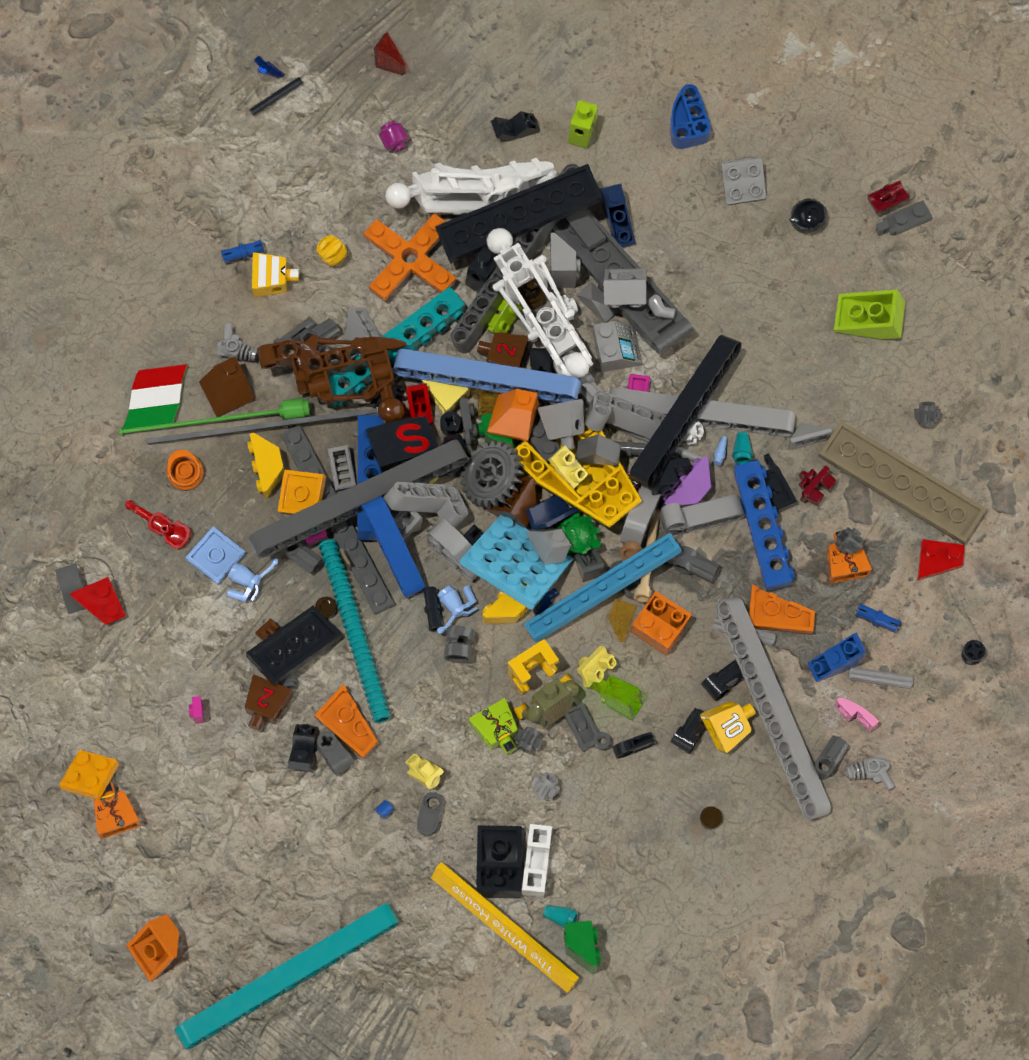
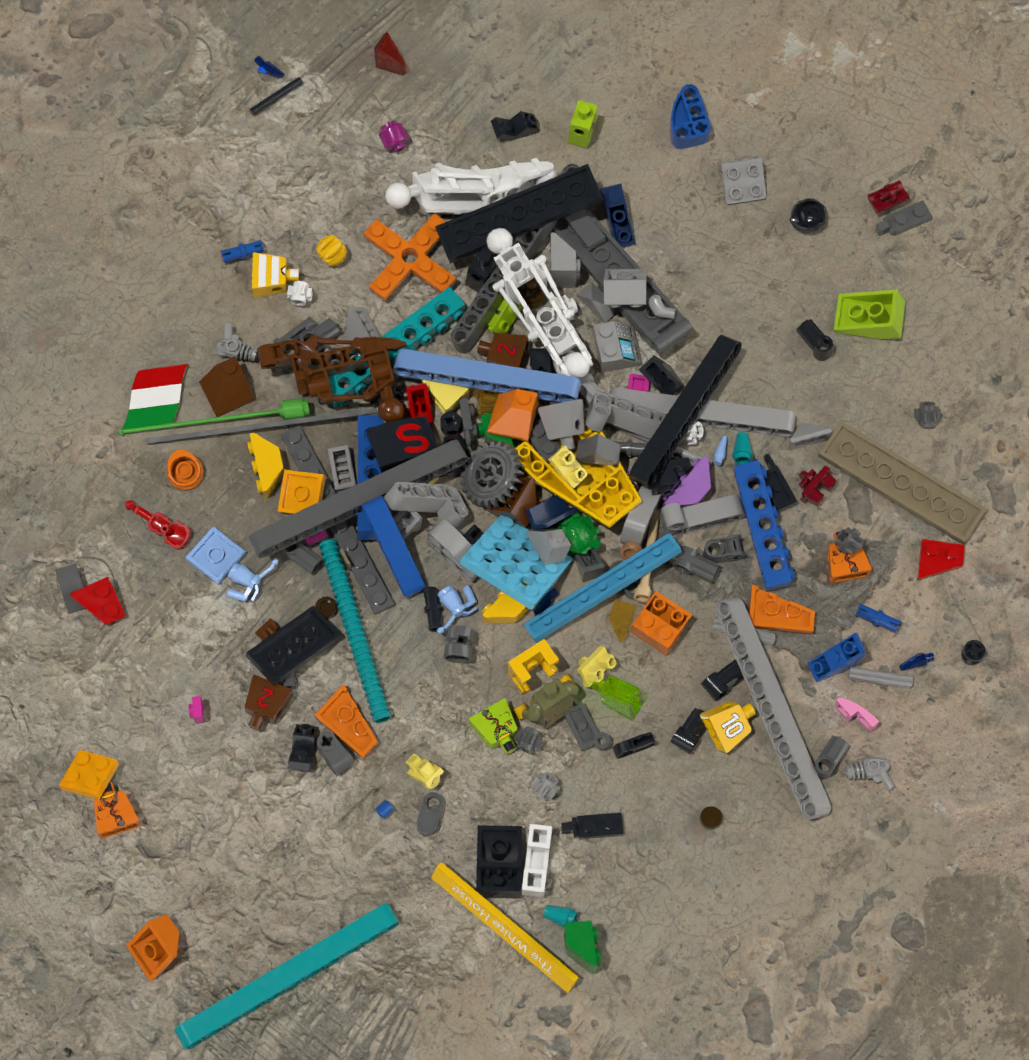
(299, 293): none -> white gear
(594, 826): none -> black hinge
(661, 375): none -> black slope
(727, 547): none -> dark grey piece
(815, 338): none -> black piece
(916, 661): none -> clear blue bar

